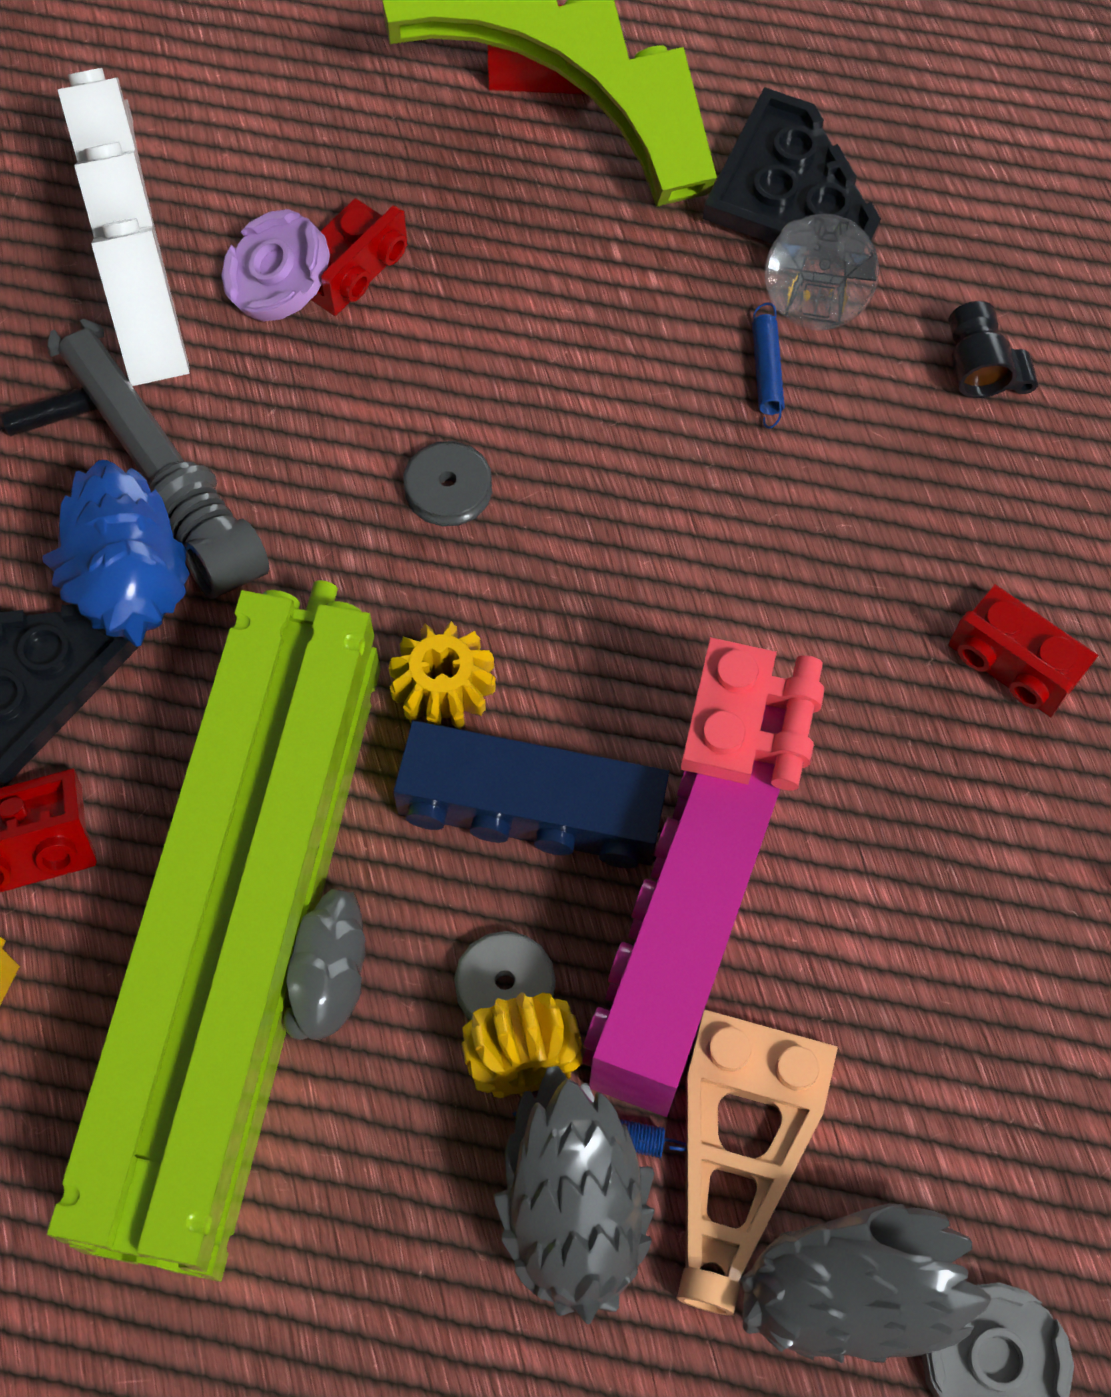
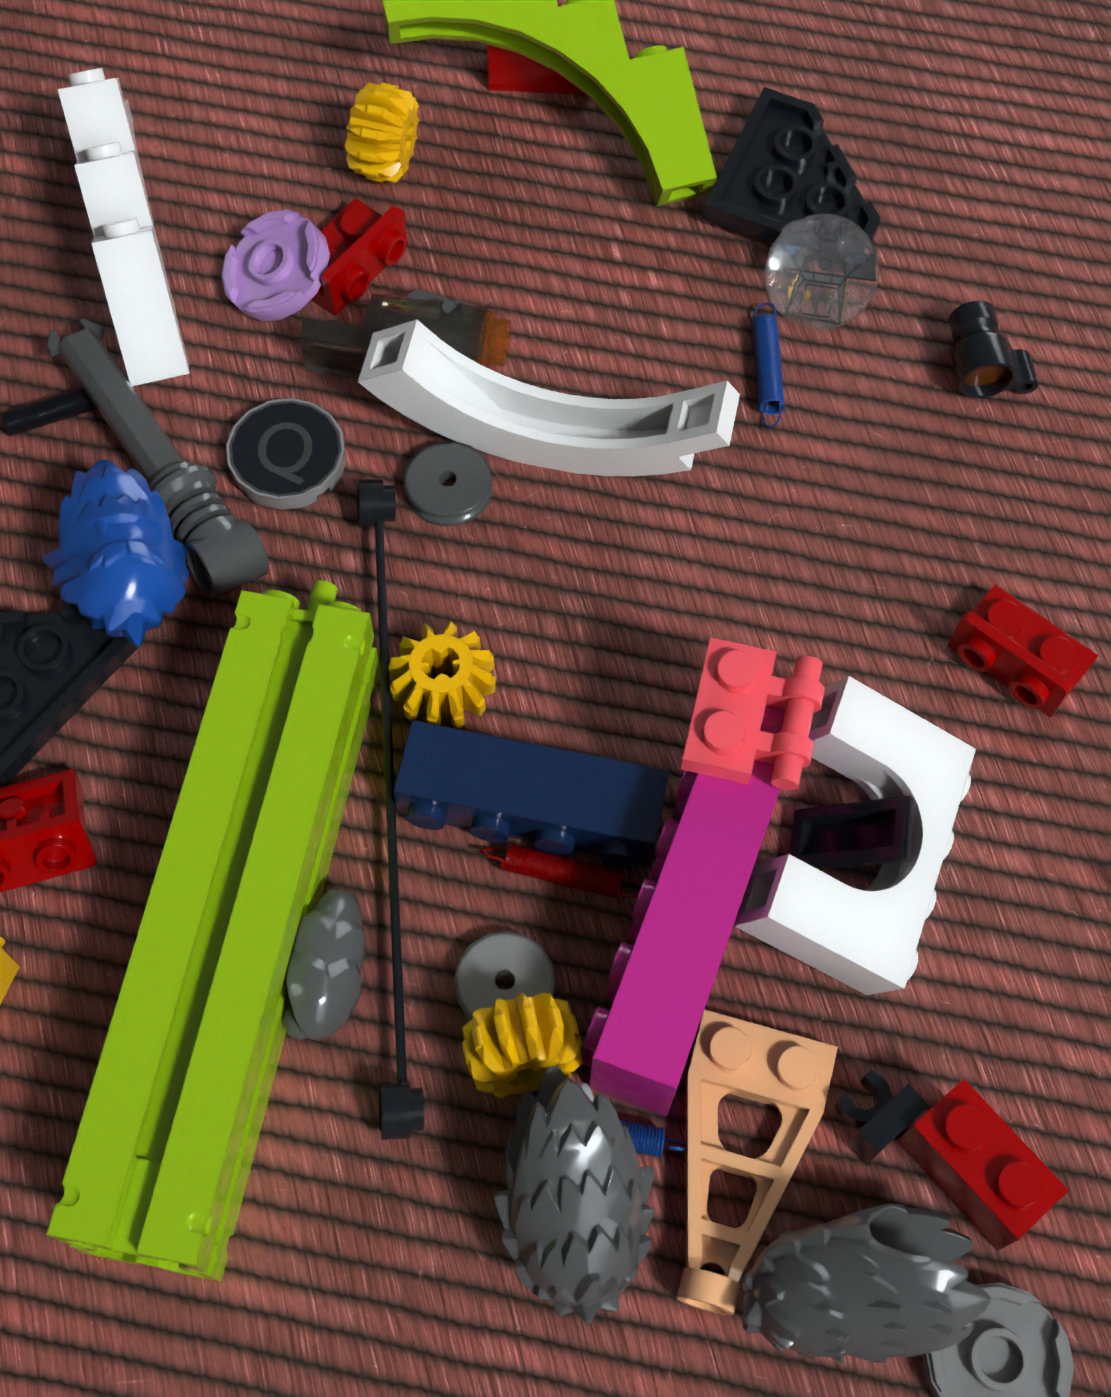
(286, 453): none -> black tile
(382, 132): none -> yellow gear
(399, 1106): none -> black piece
(470, 329): none -> clear smoke plate
(540, 426): none -> white arch
(561, 870): none -> red piece
(854, 833): none -> black tile
(873, 933): none -> white arch
(884, 1120): none -> black tile
(982, 1166): none -> red brick

